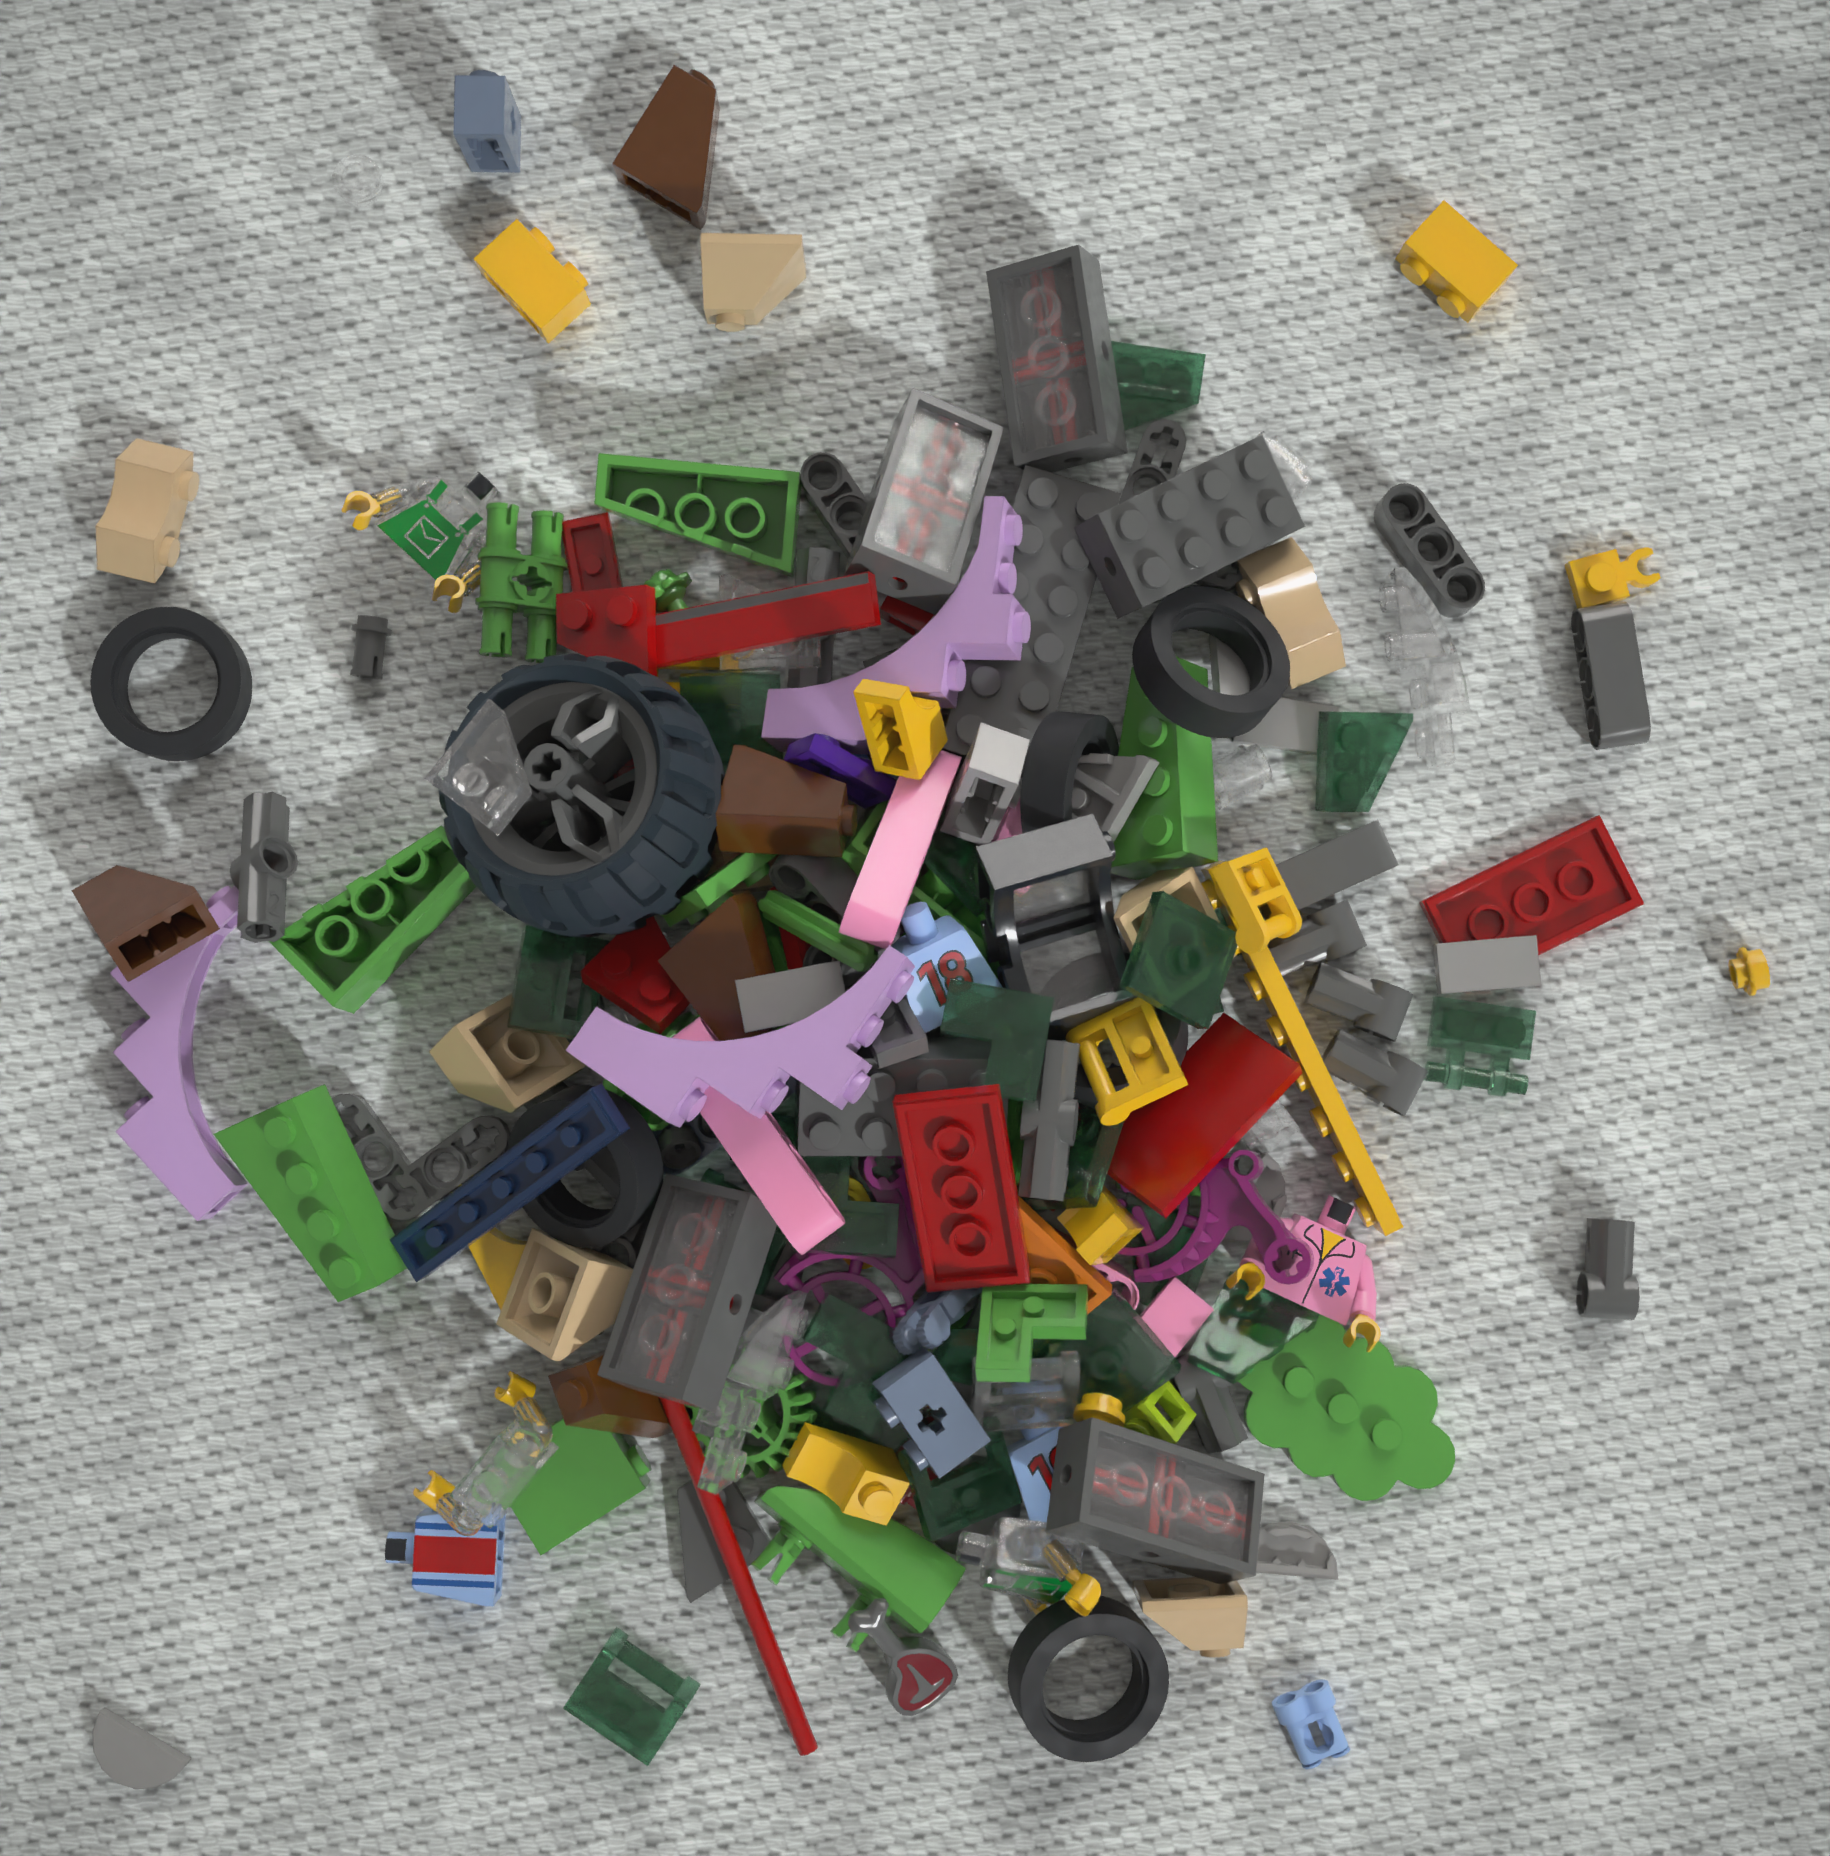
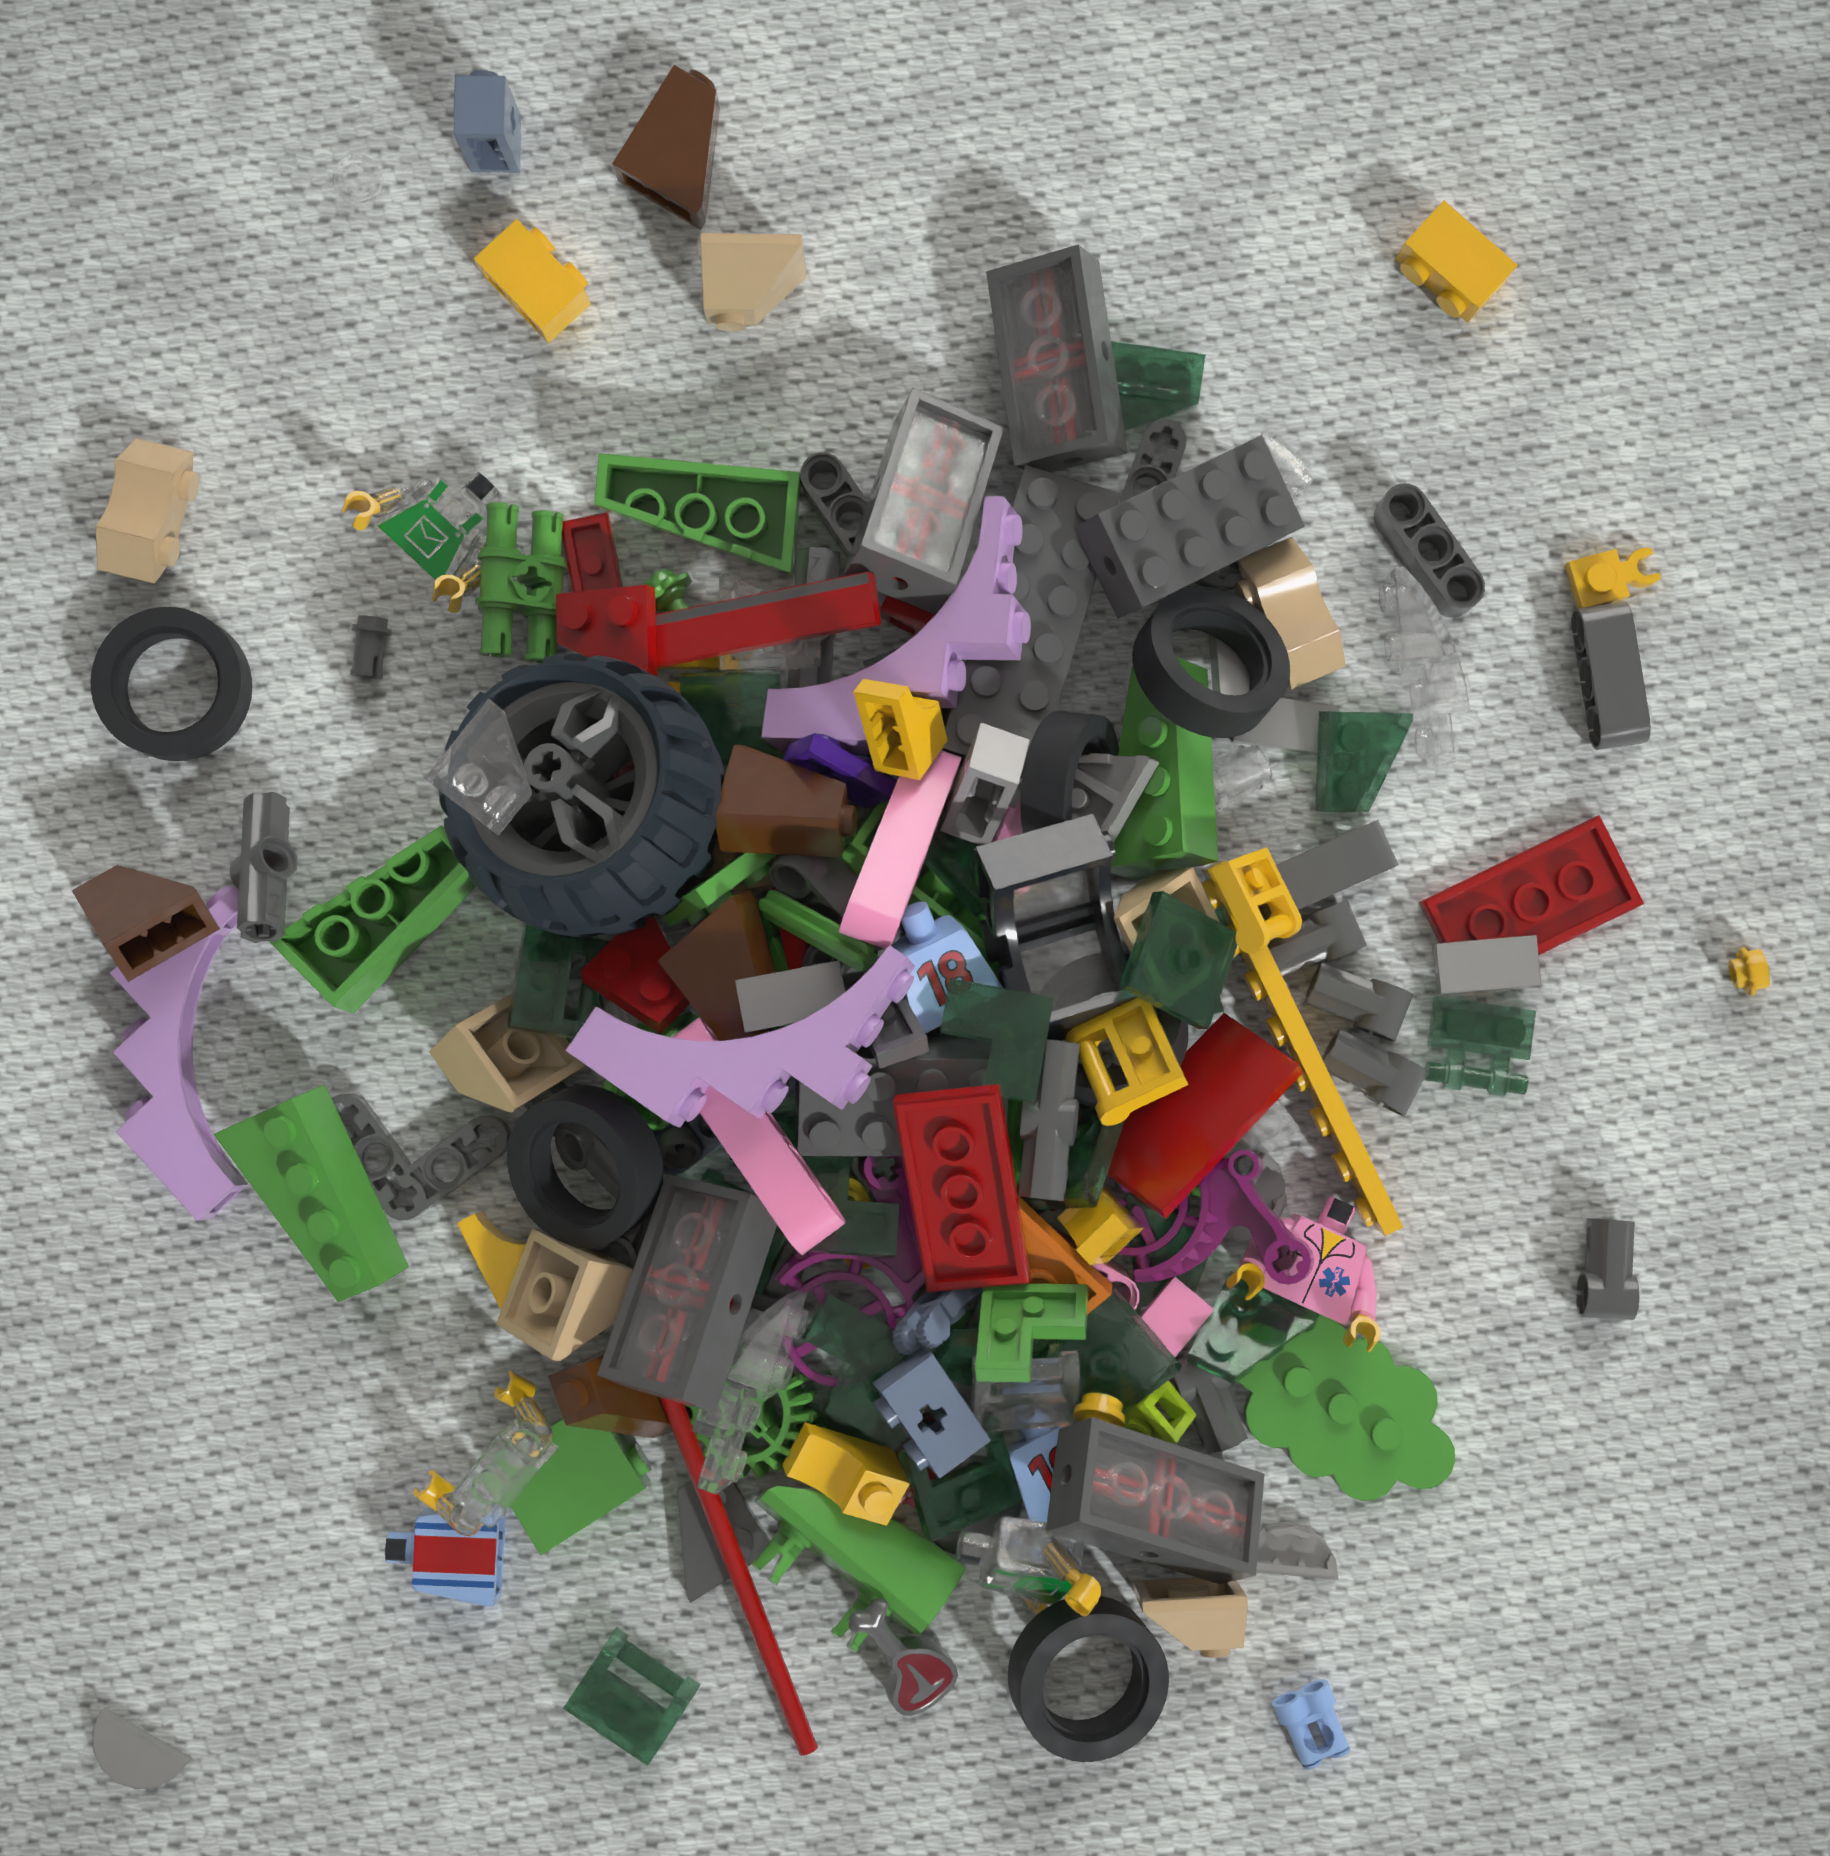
(510, 1182): dark blue tile -> none

